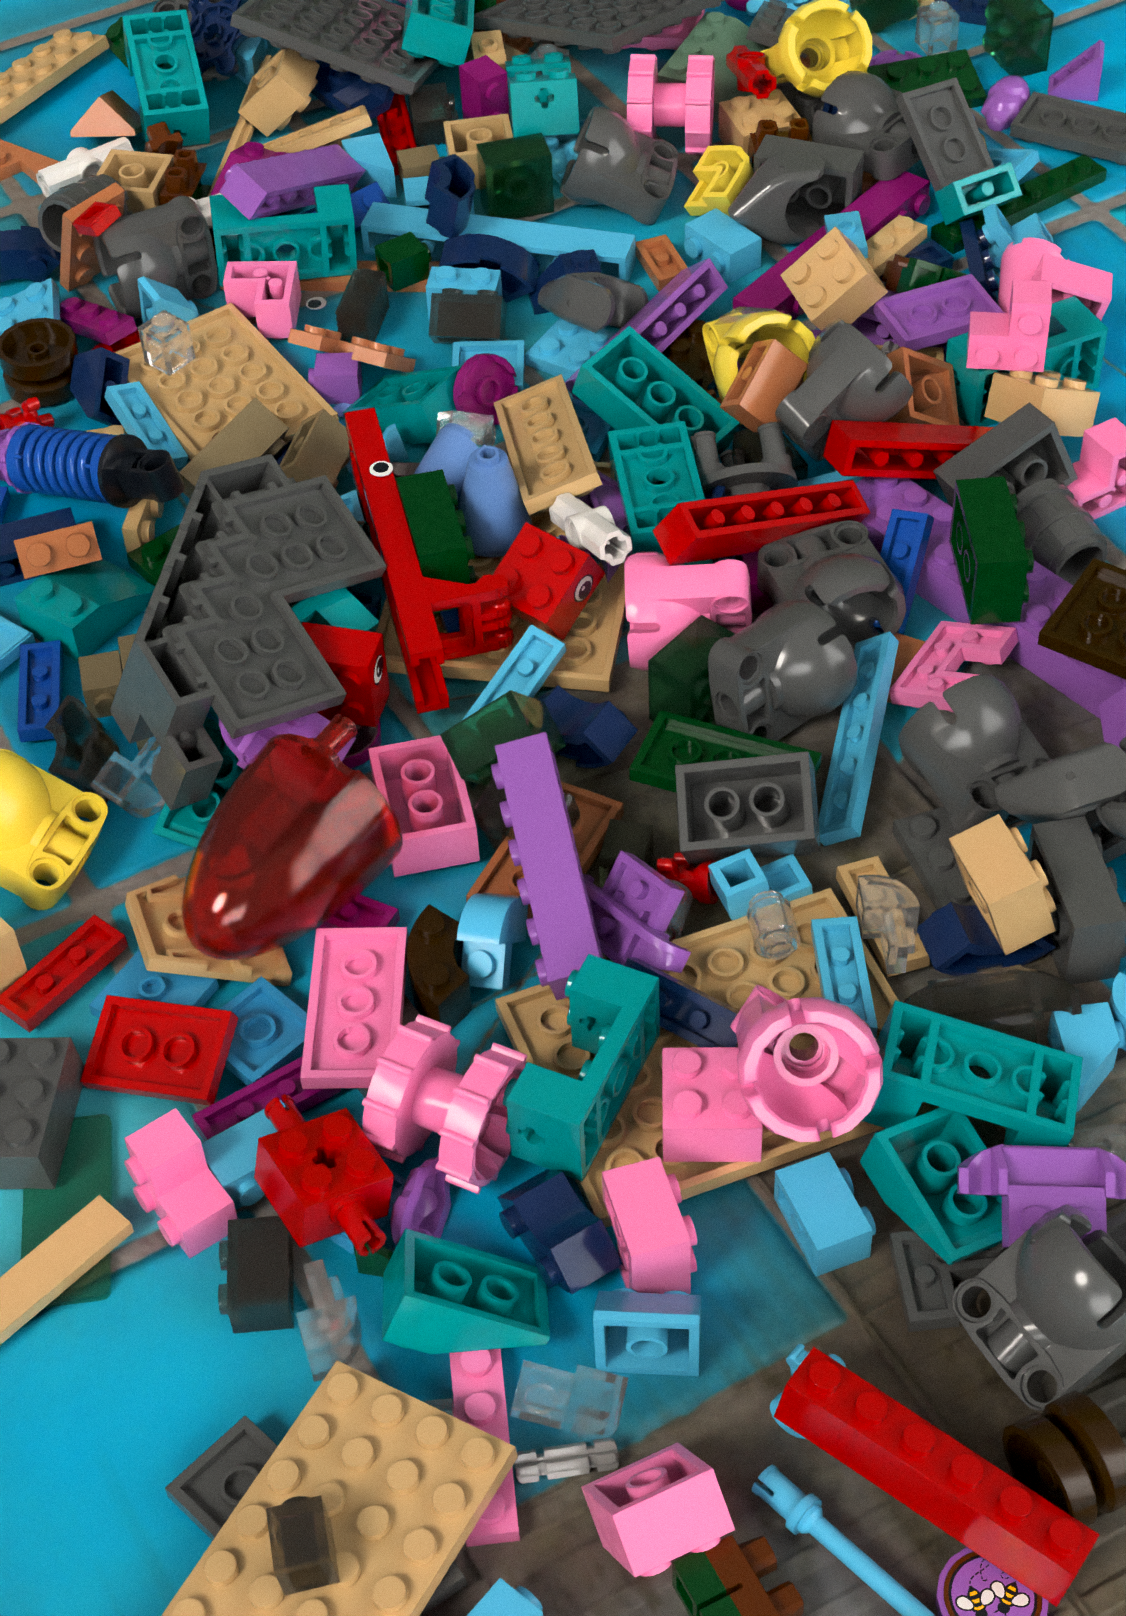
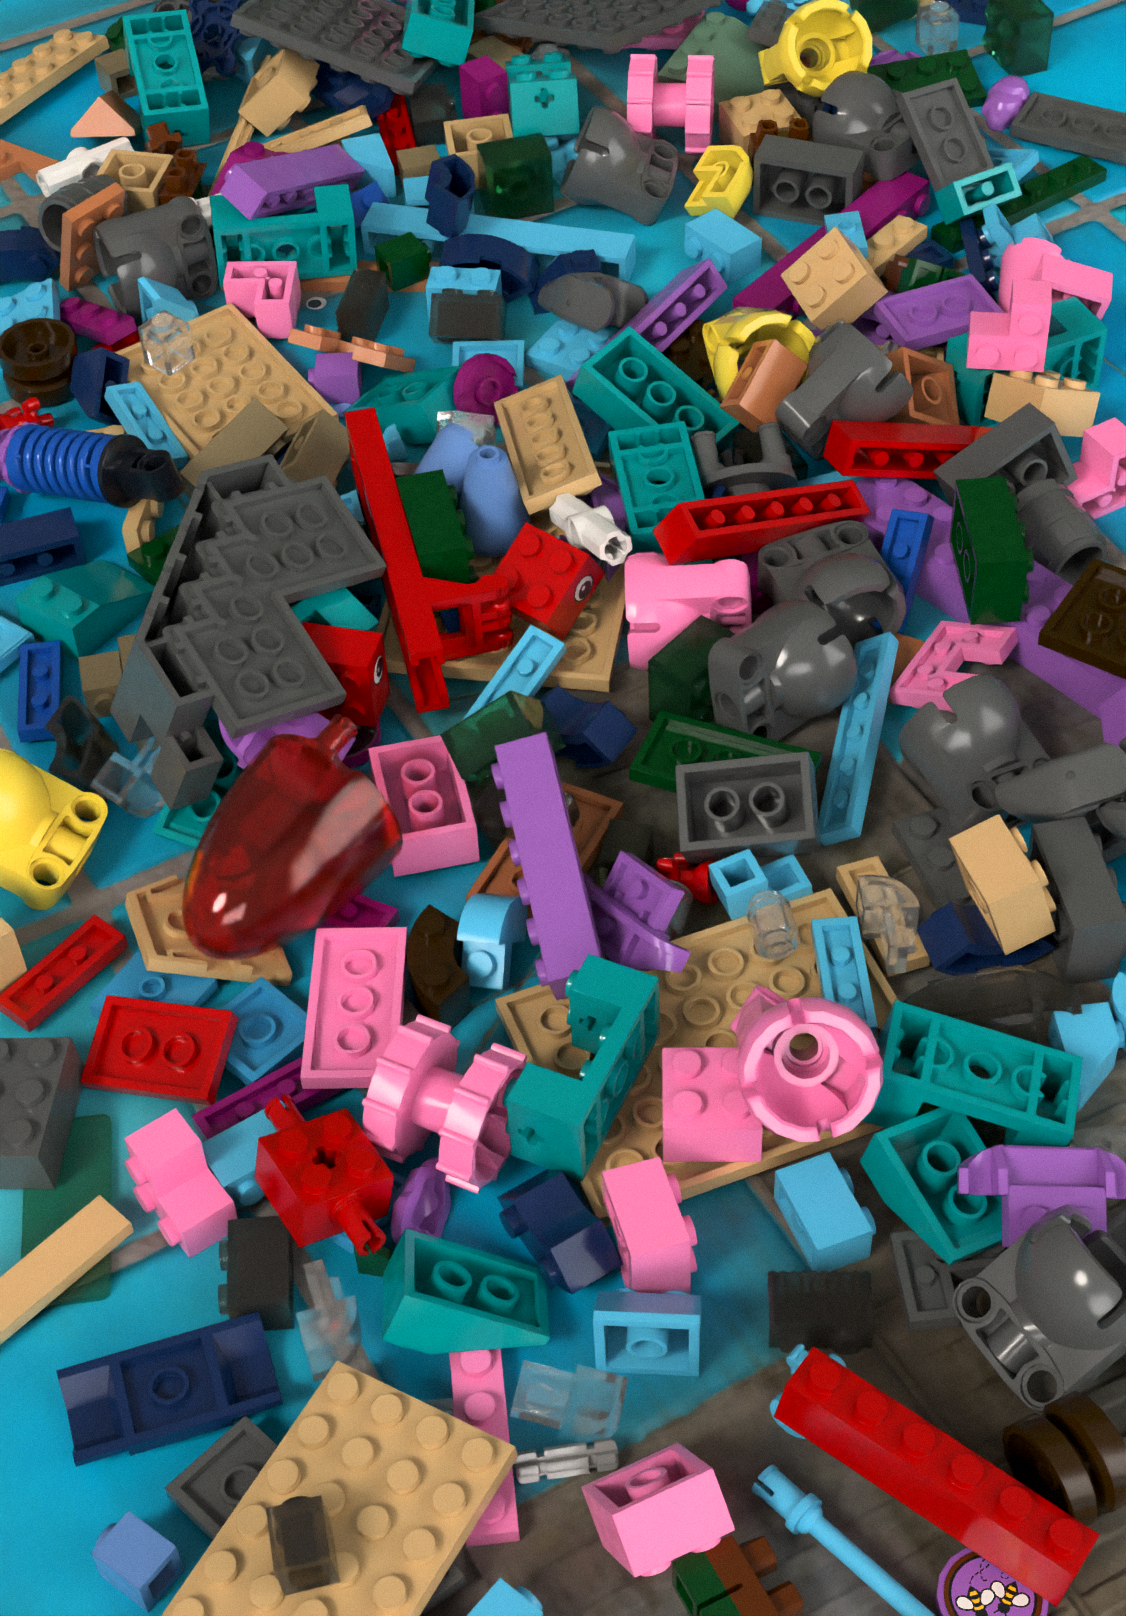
(57, 550): nougat brick -> none
(96, 219): red tile -> none
(115, 75): none -> dark tan brick
(137, 1560): none -> medium blue brick
(169, 1389): none -> dark blue piece
(381, 468): sticker -> none
(489, 44): tan plate -> none
(659, 260): nougat plate -> none
(690, 1011): dark blue plate -> none
(751, 71): red piece -> none
(765, 197): dark grey animal -> none
(820, 1310): none -> clear smoke brick
(1080, 76): medium lavender slope -> none

